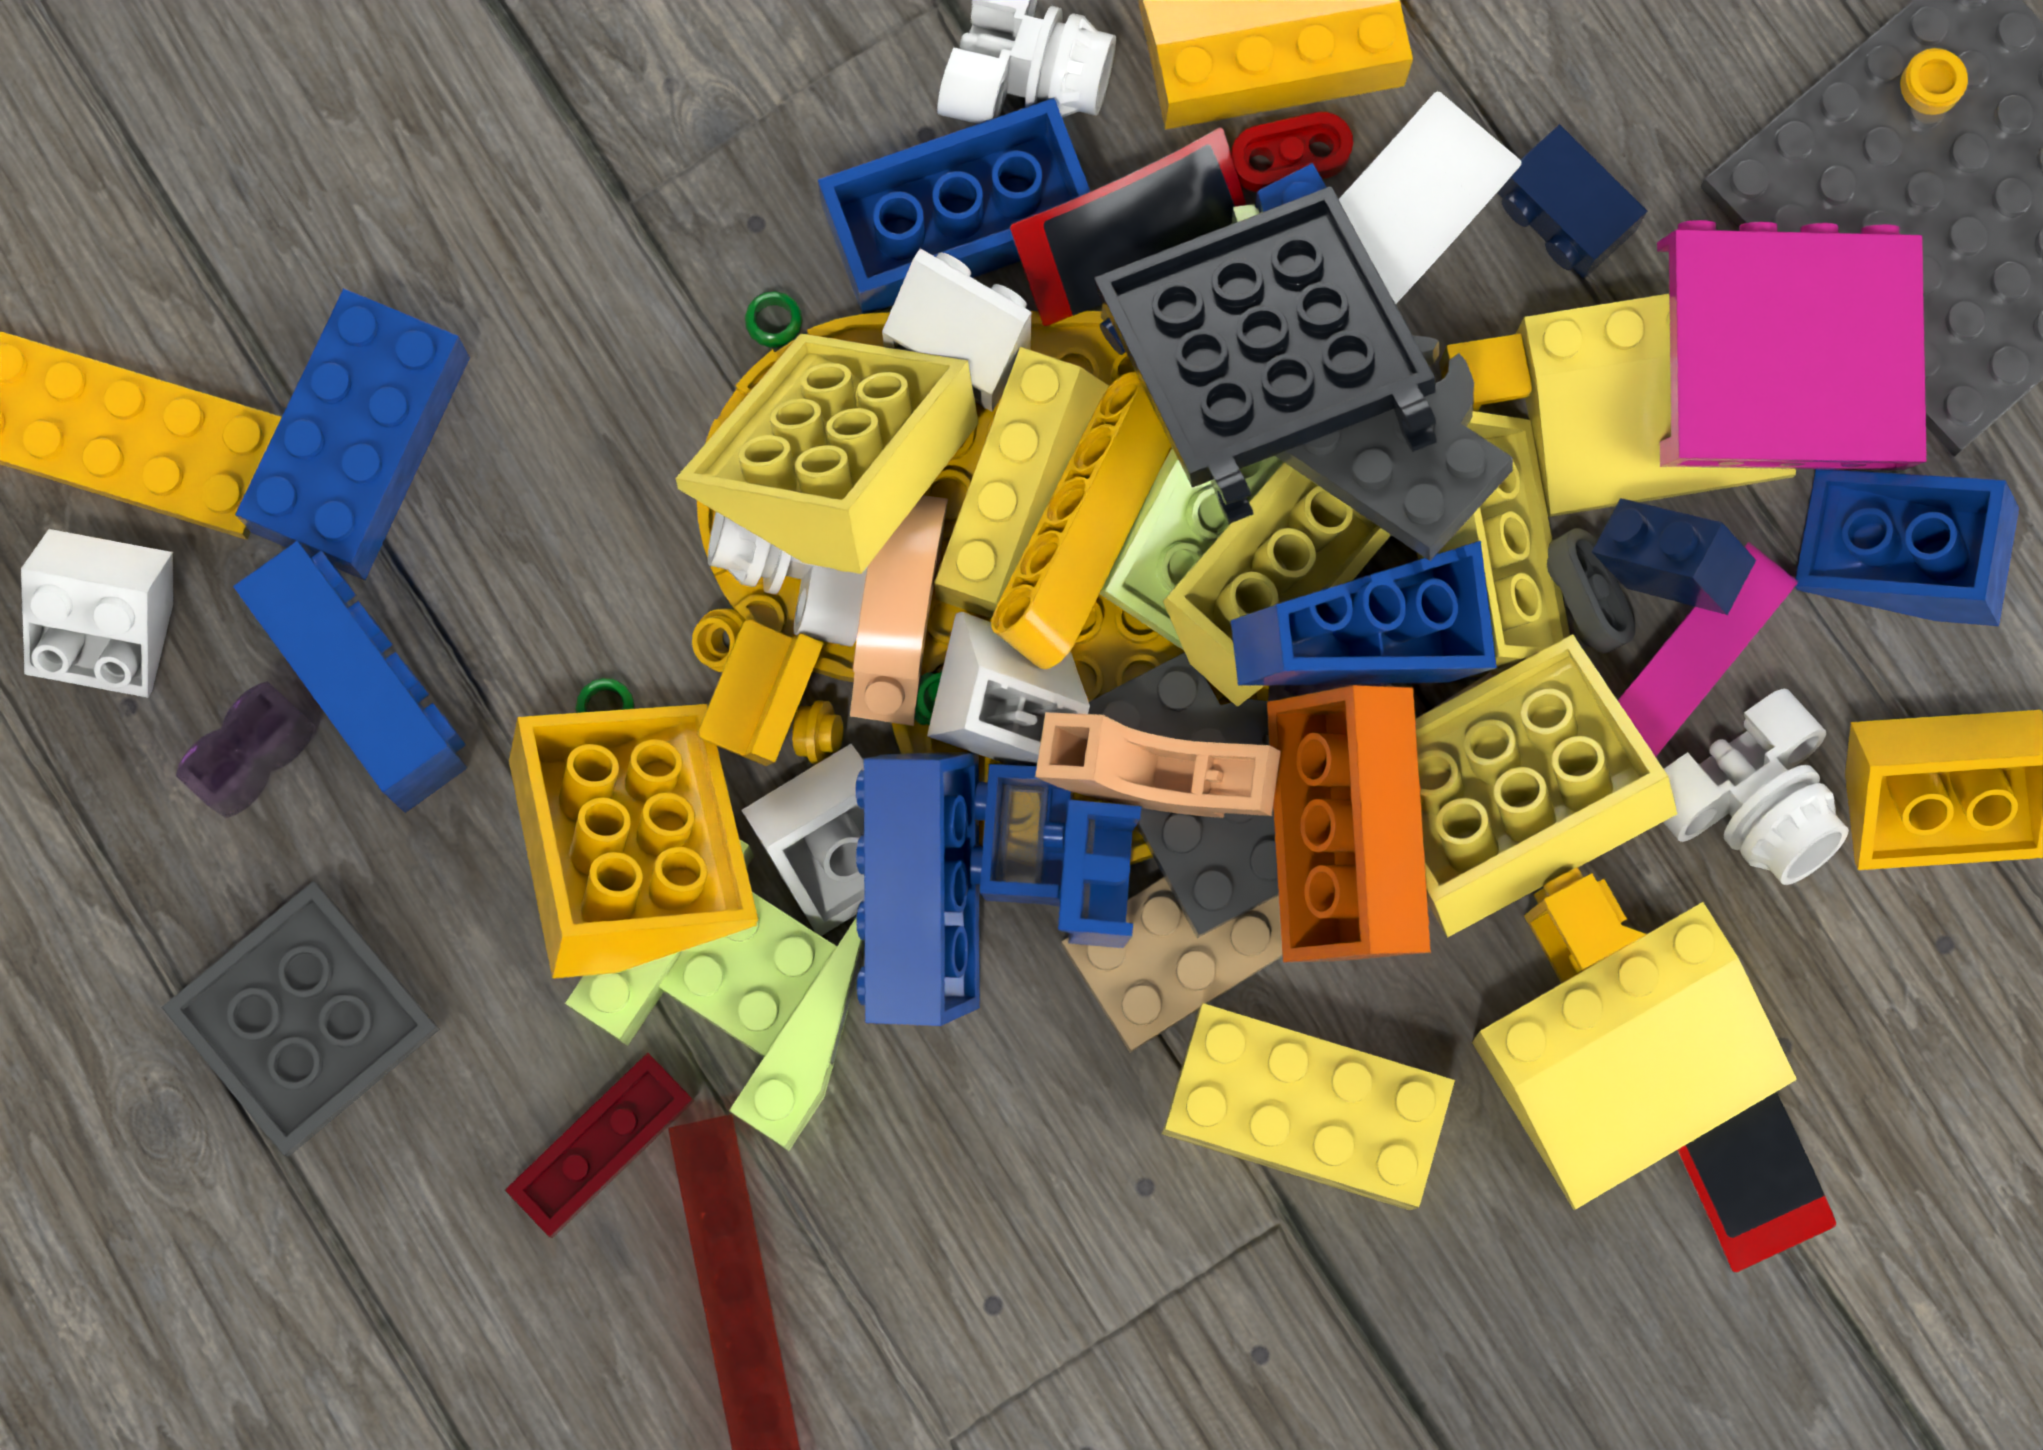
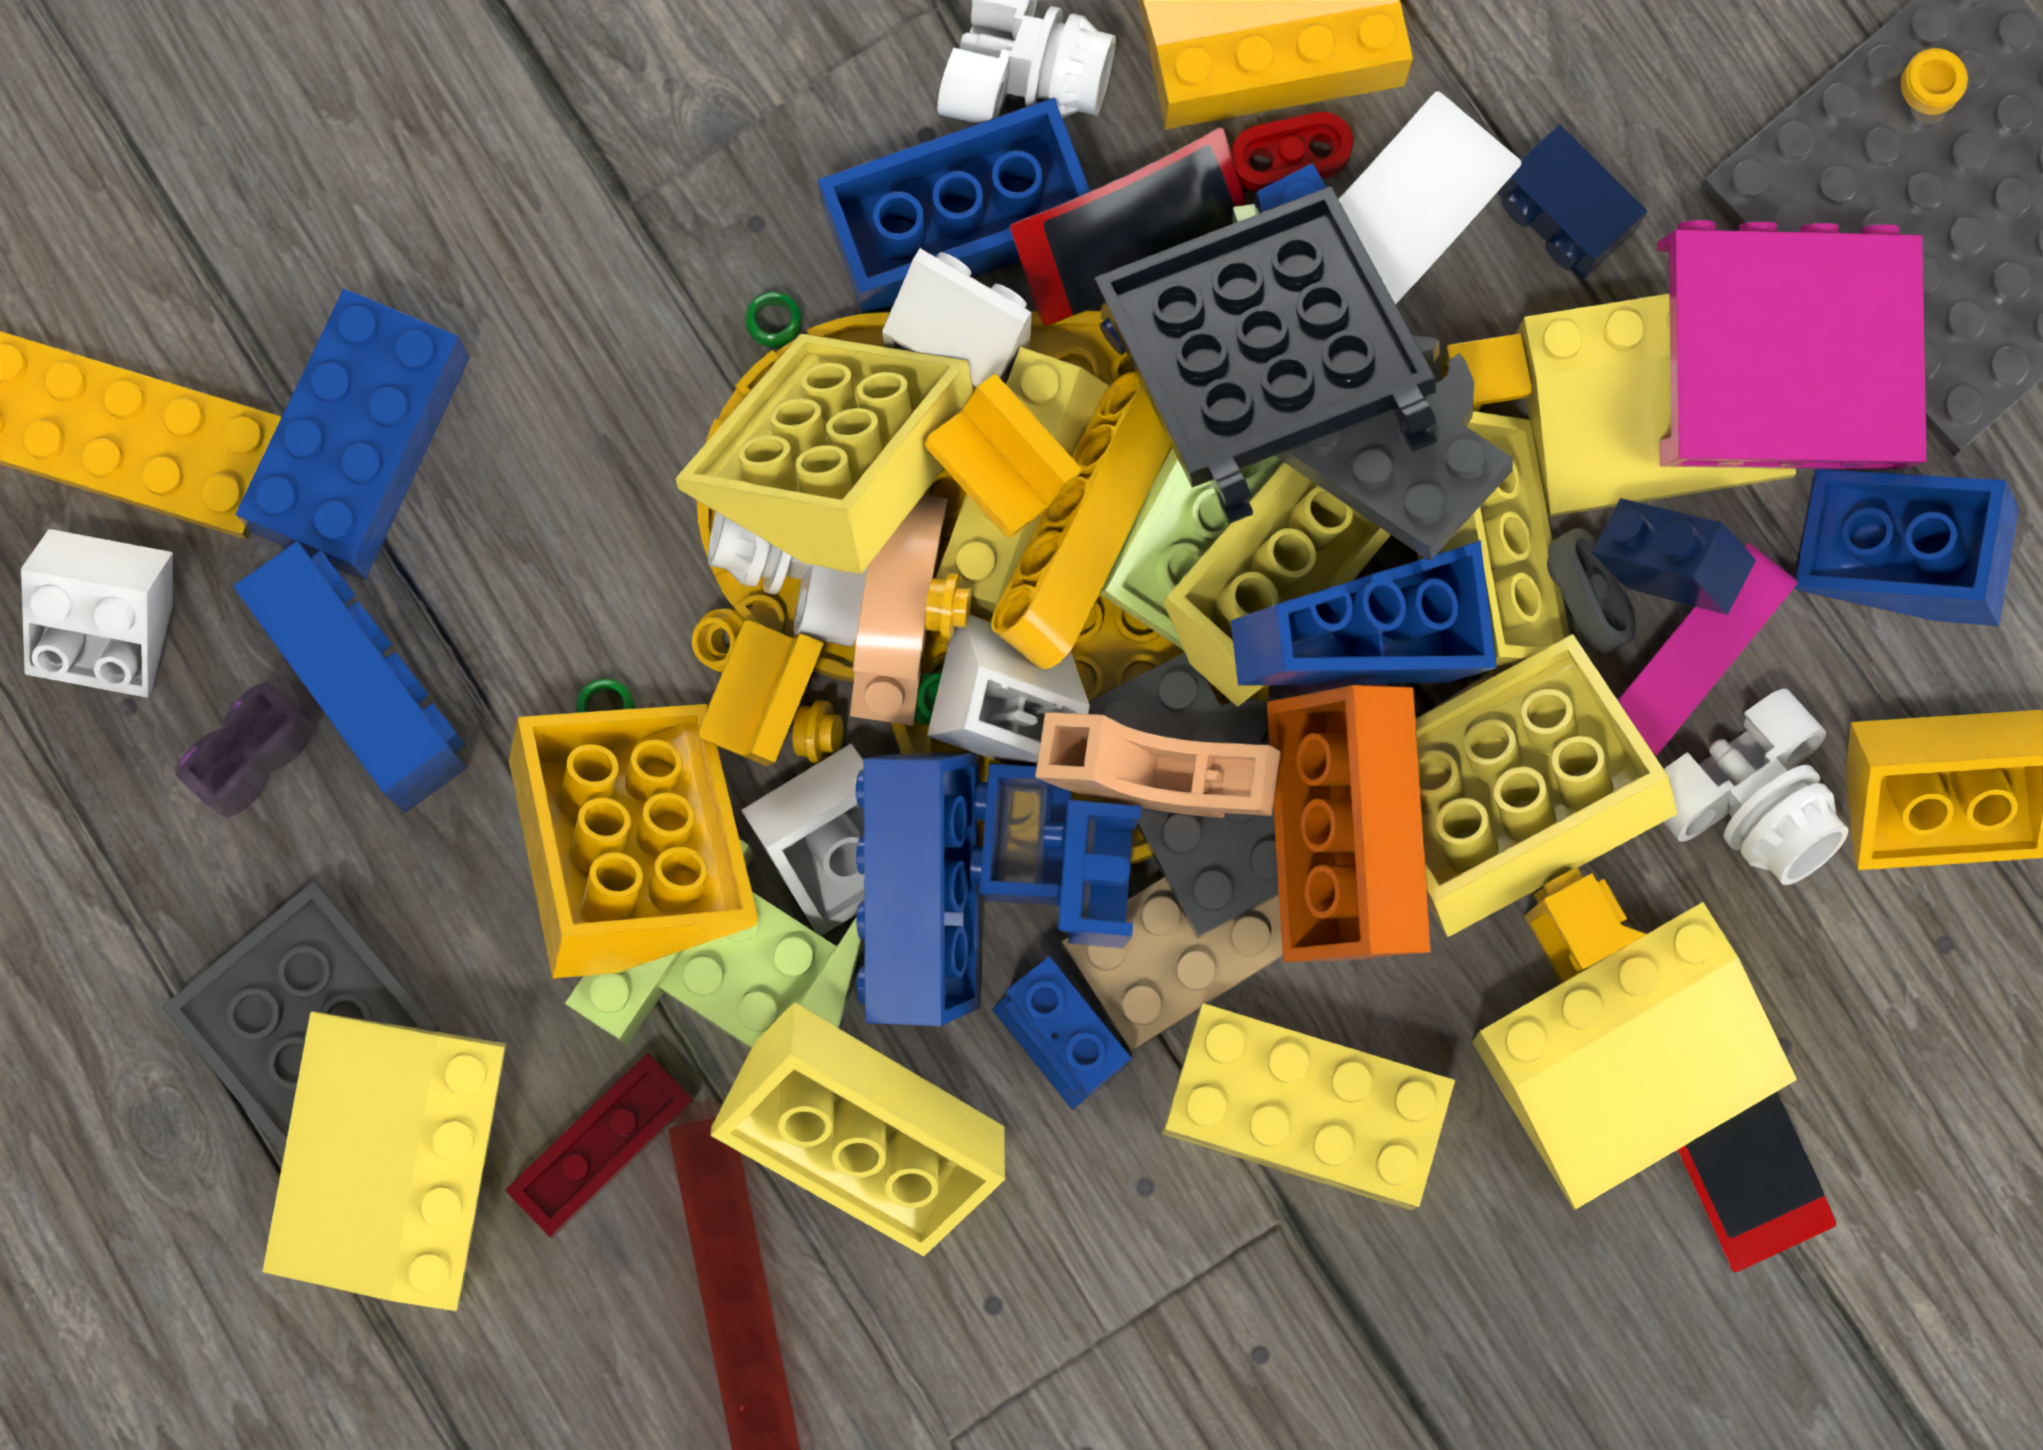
(384, 1160): none -> light yellow slope
(861, 1131): none -> light yellow slope
(947, 606): none -> yellow plate
(1003, 457): none -> yellow panel
(1061, 1033): none -> blue window

